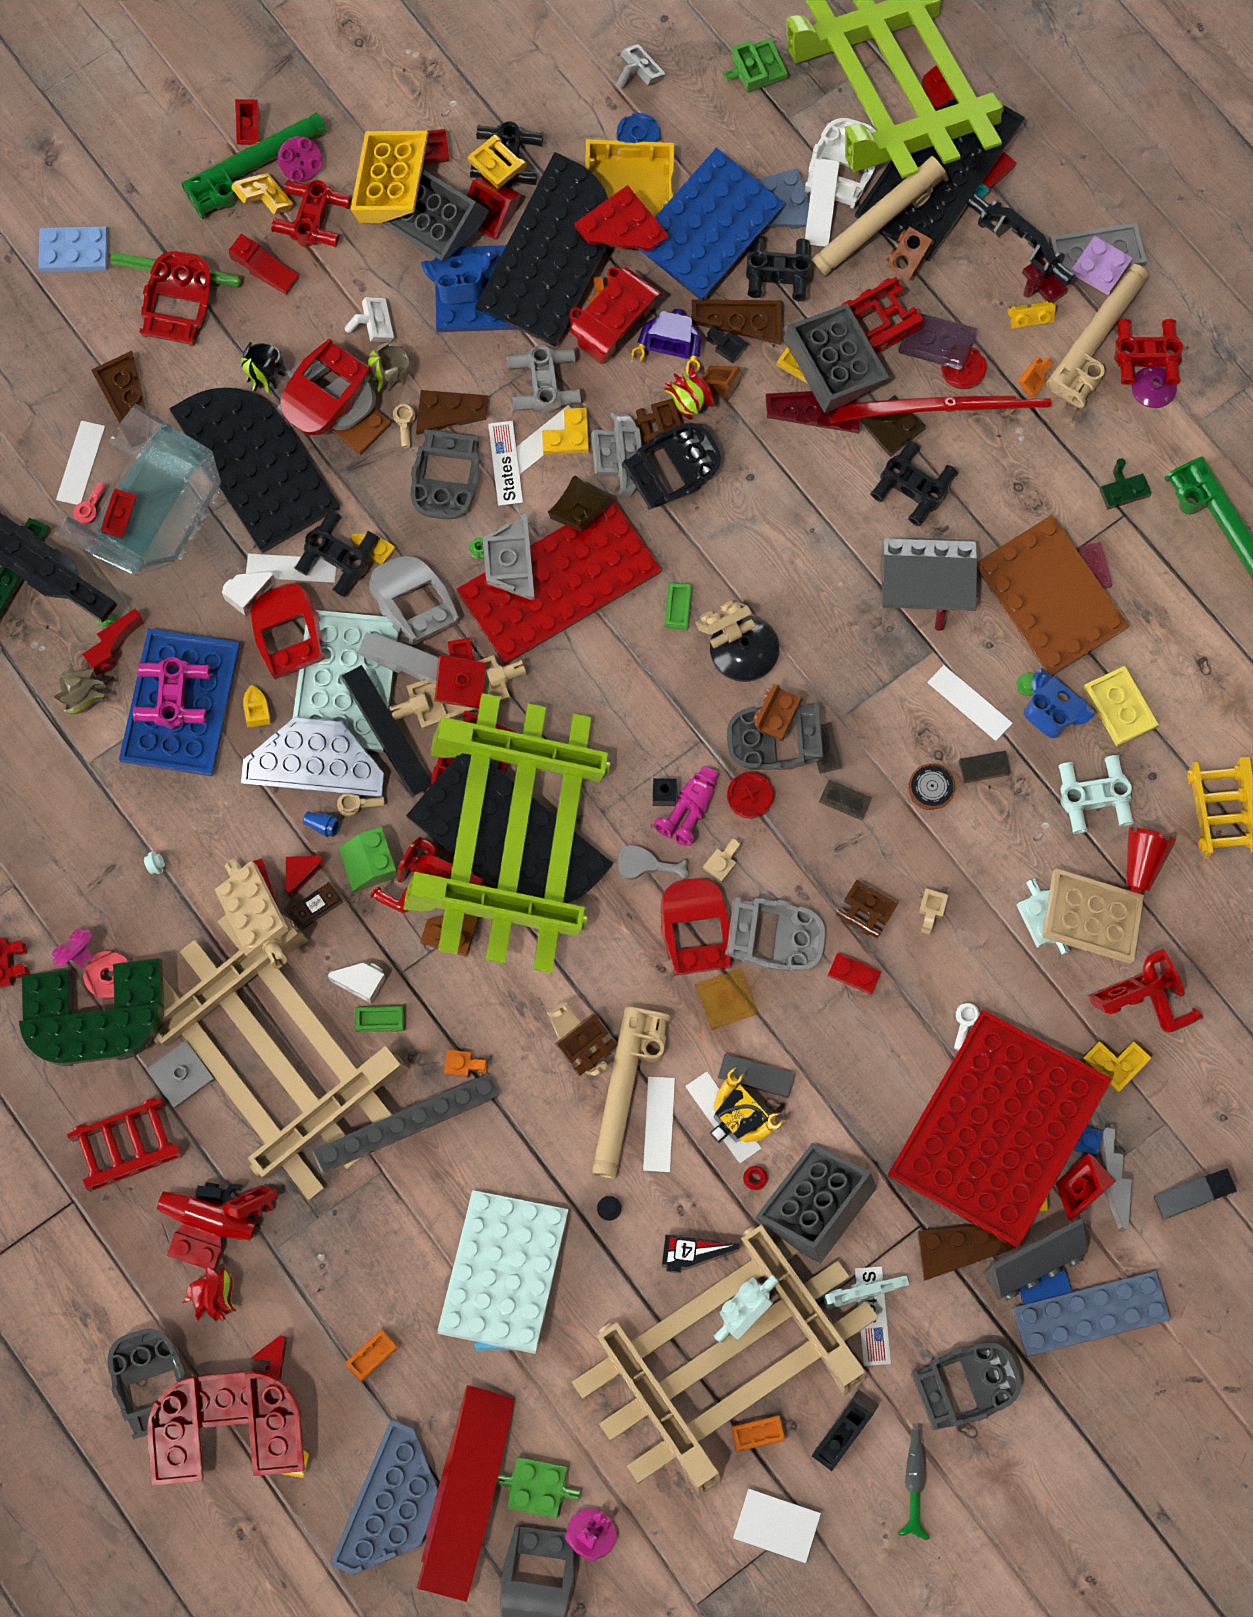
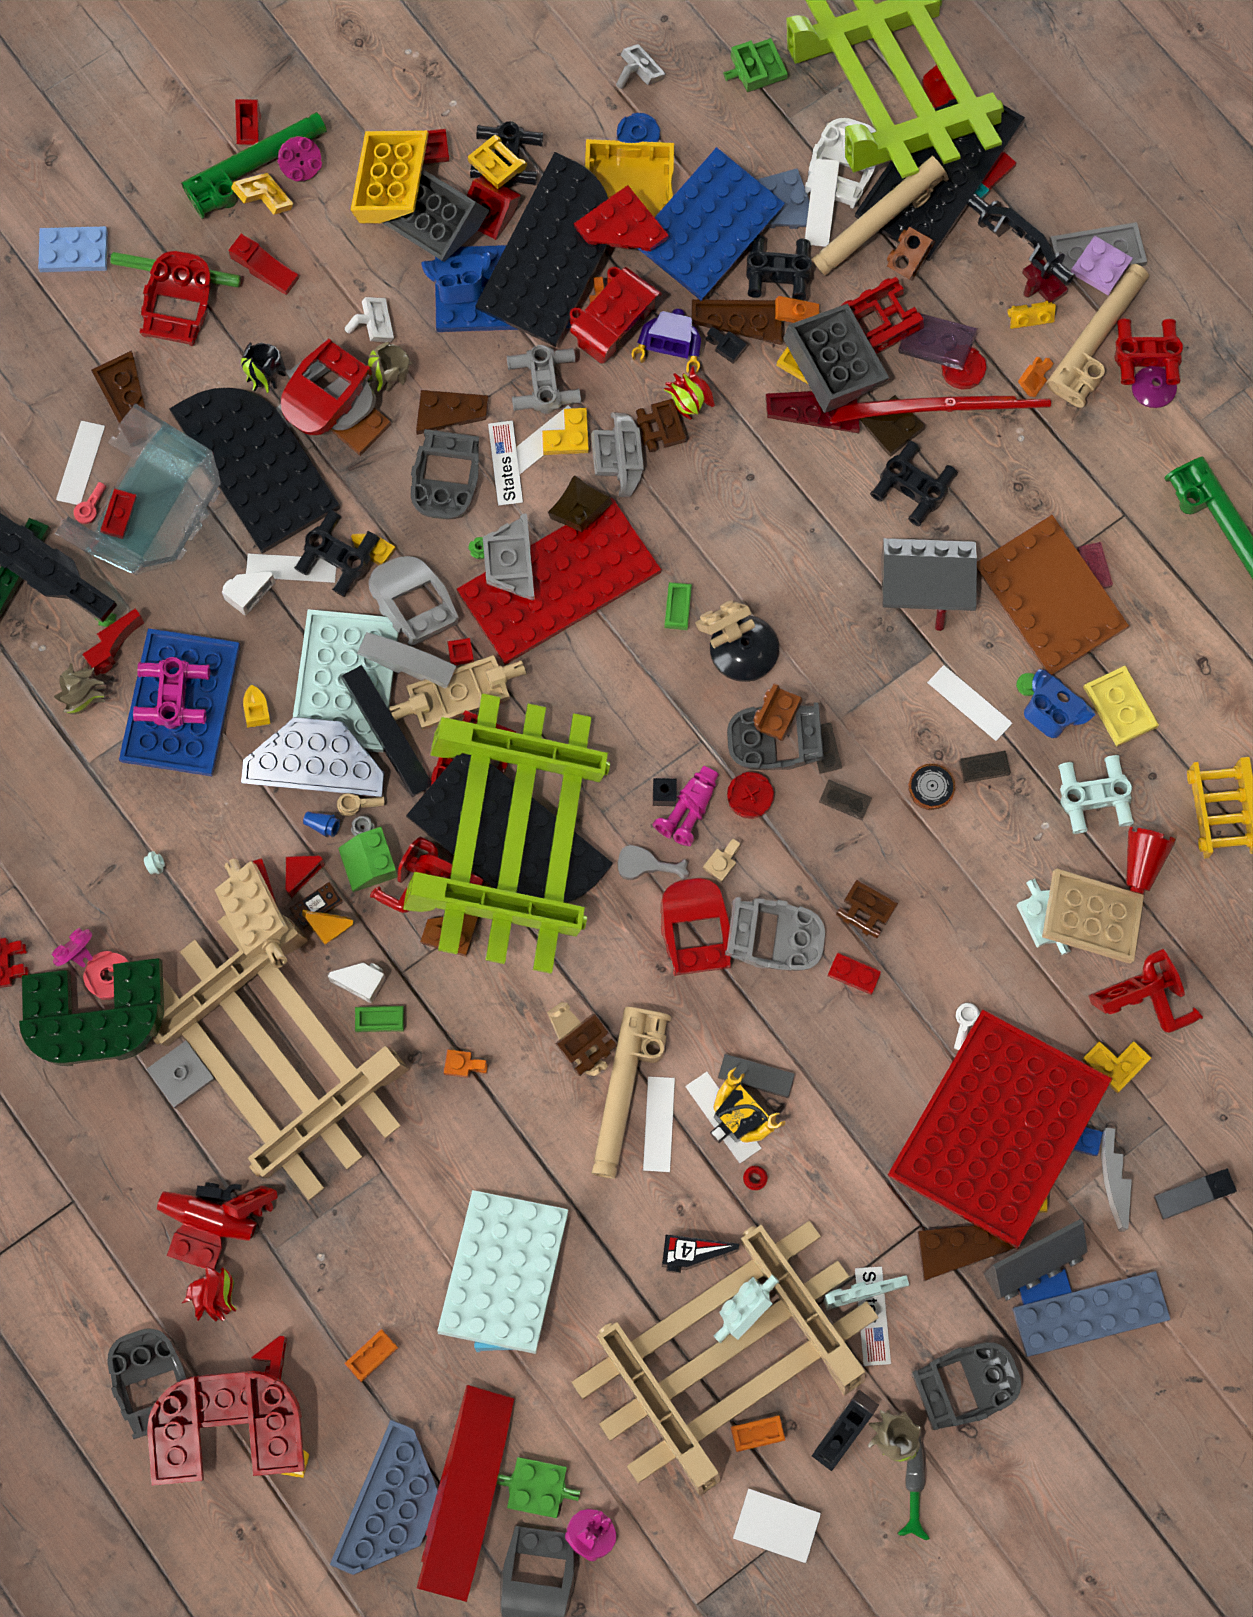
(143, 1160): red fence -> none
(276, 608): red slope -> none
(311, 213): red piece -> none
(327, 925): none -> light orange slope
(358, 822): none -> light grey plate
(404, 416): tan plate -> none
(405, 1123): dark grey plate -> none
(459, 681): red plate -> none
(609, 1208): black plate -> none
(691, 454): black slope -> none
(722, 380): dark orange slope -> none
(725, 999): clear yellow plate -> none
(794, 310): none -> orange plate
(817, 1202): dark grey slope -> none
(896, 1436): none -> dark tan hair
(932, 907): tan plate -> none
(1083, 1185): red slope -> none
(1124, 490): dark green plate -> none

